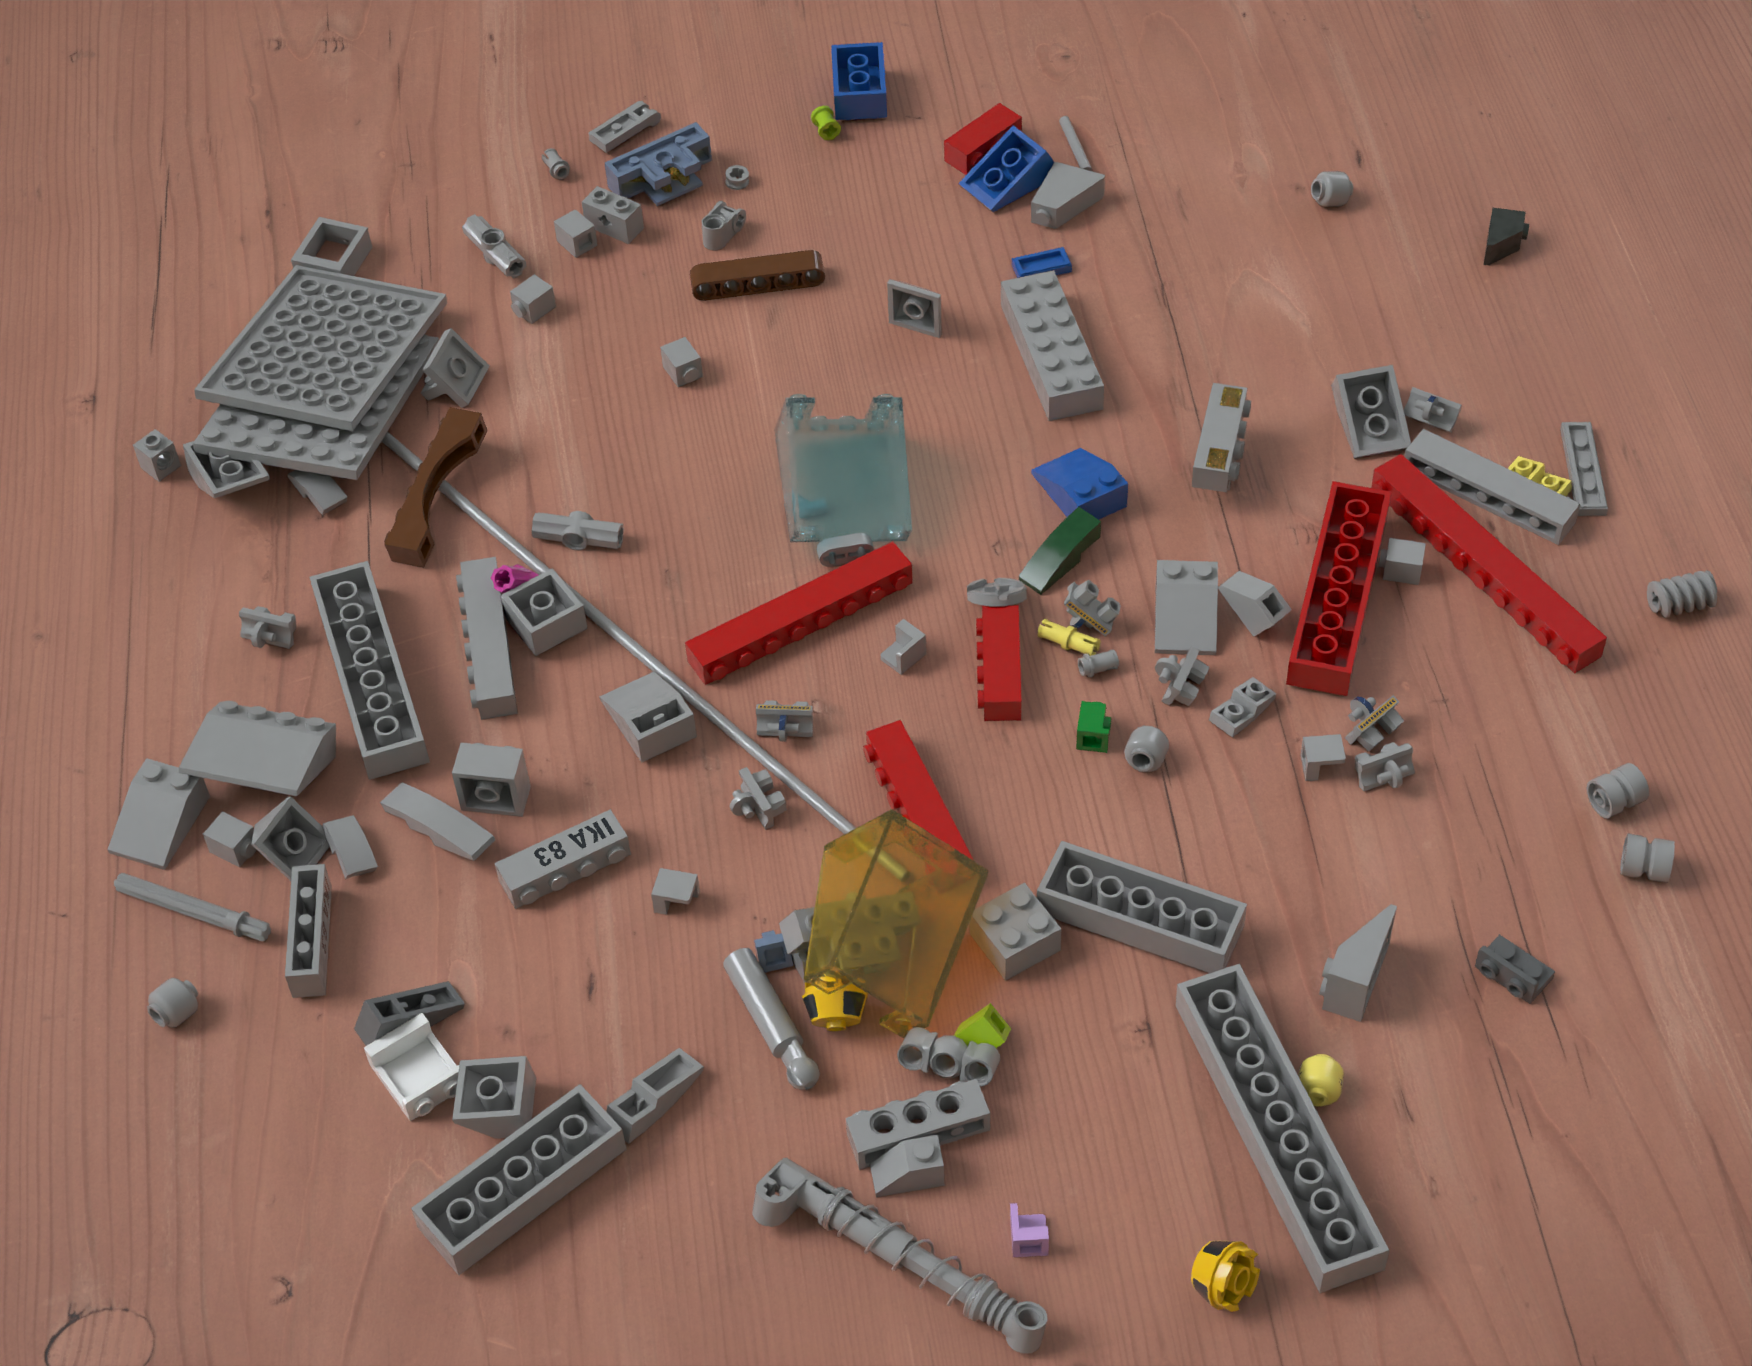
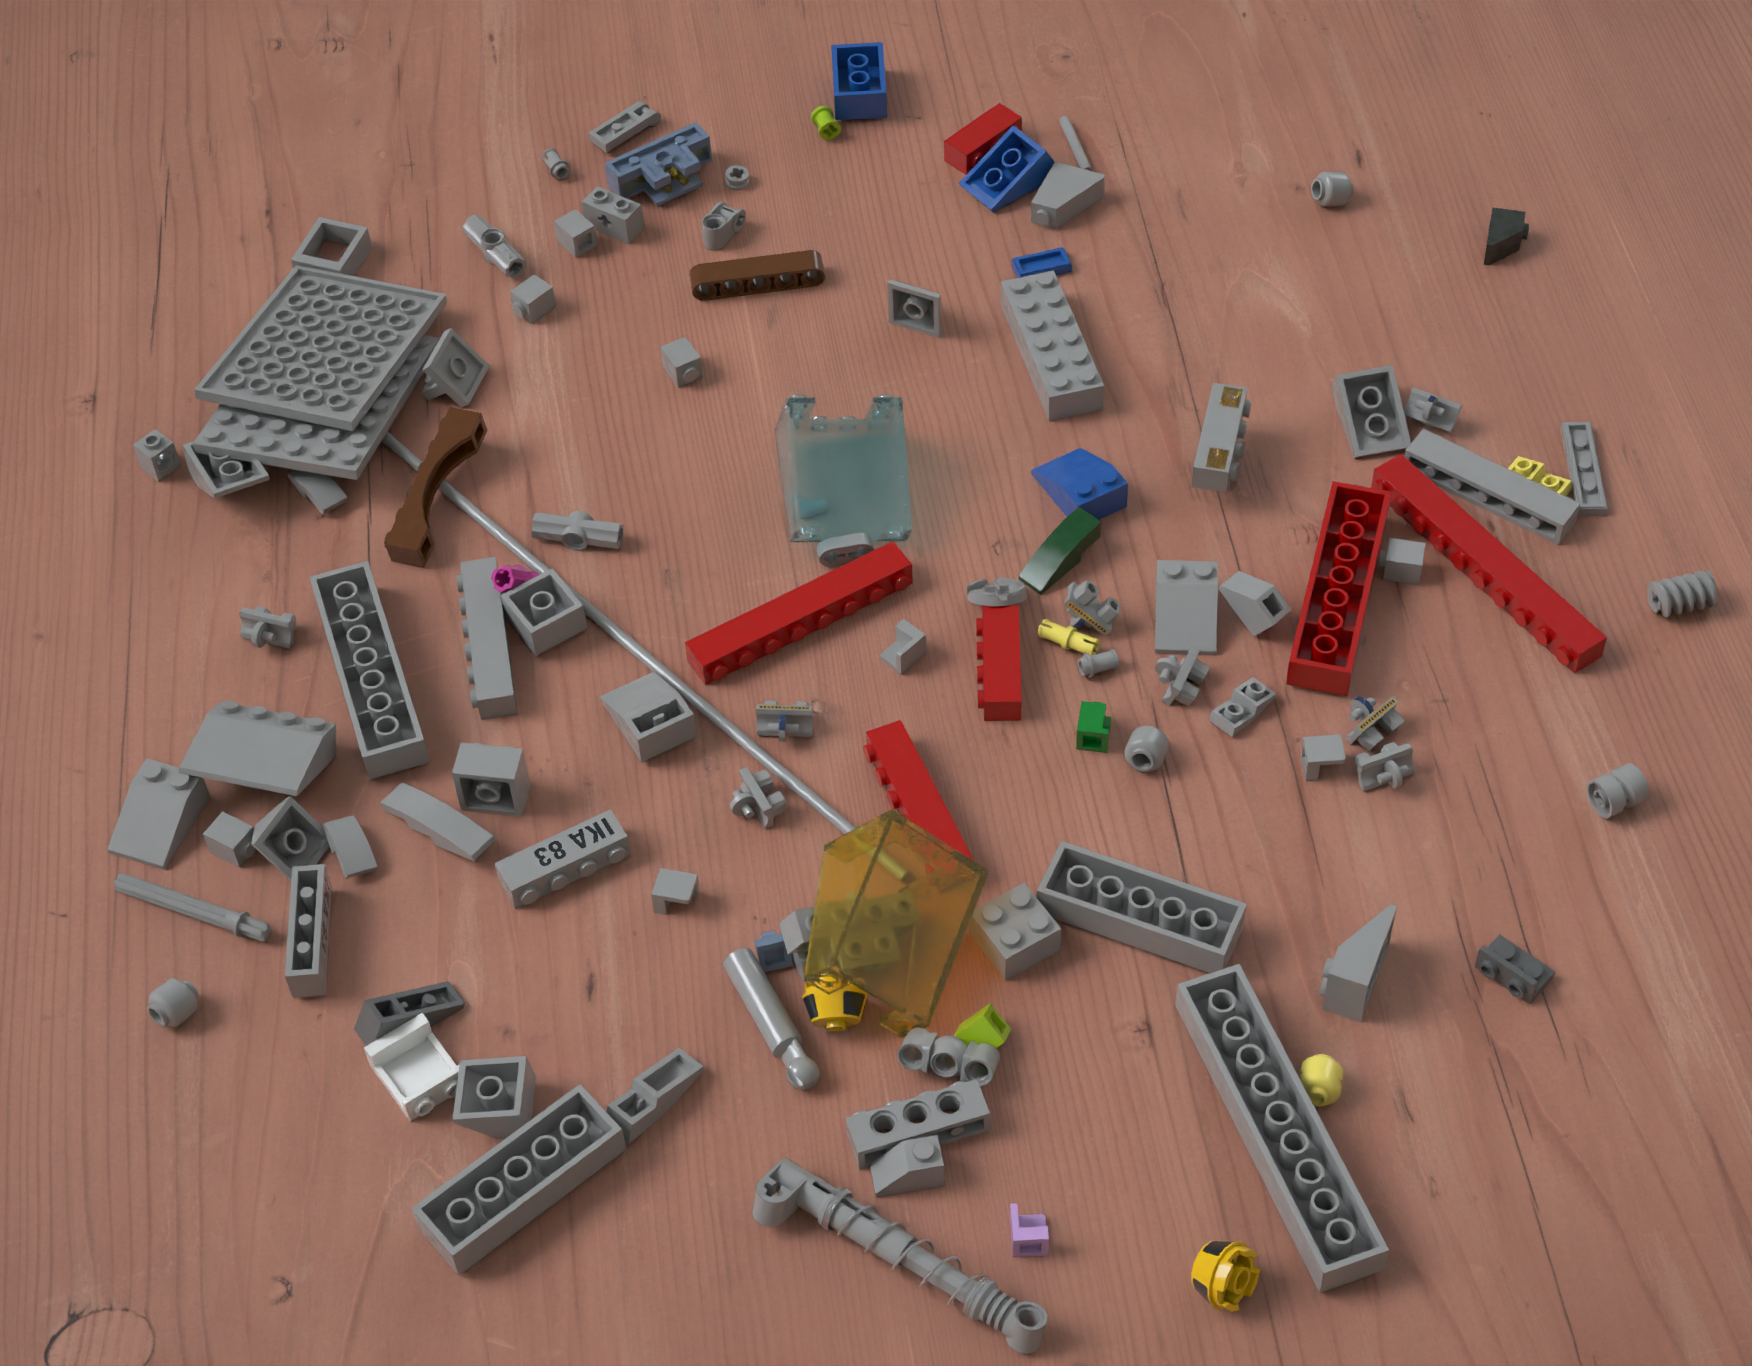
(1652, 858): light grey wheel -> none

